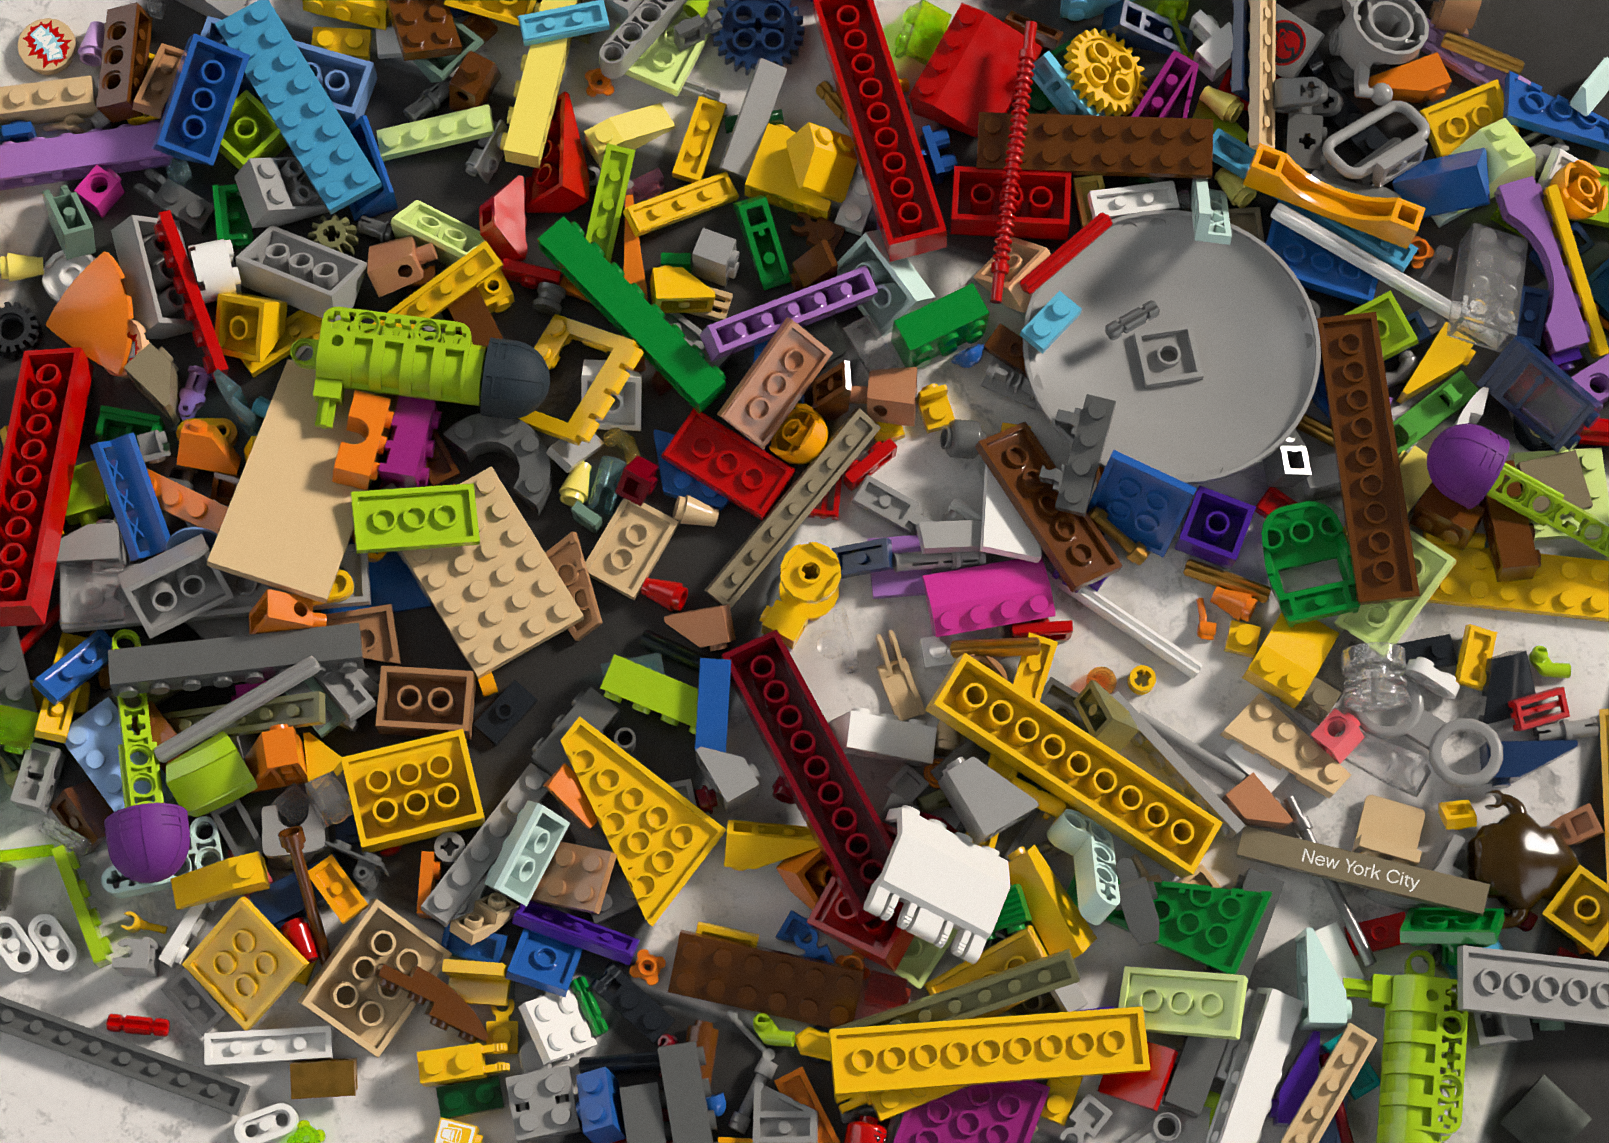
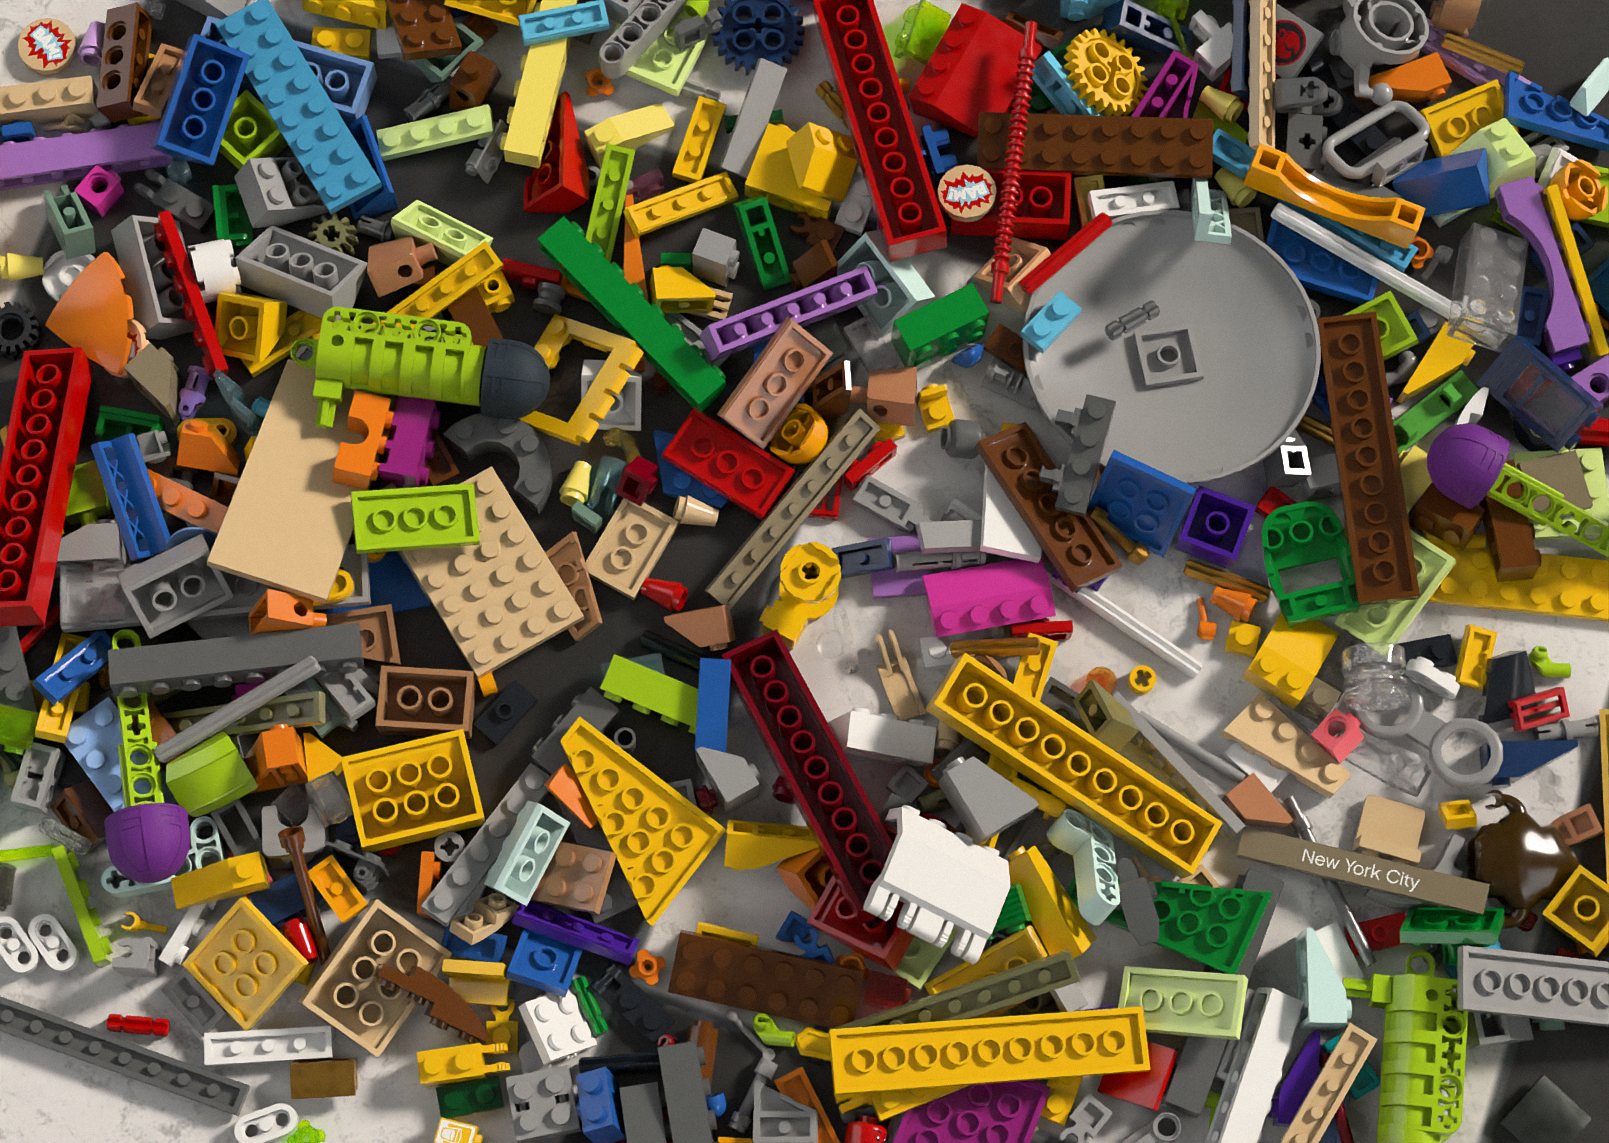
(504, 221): slope -> none
(571, 455): light grey tile -> none
(967, 193): none -> tile

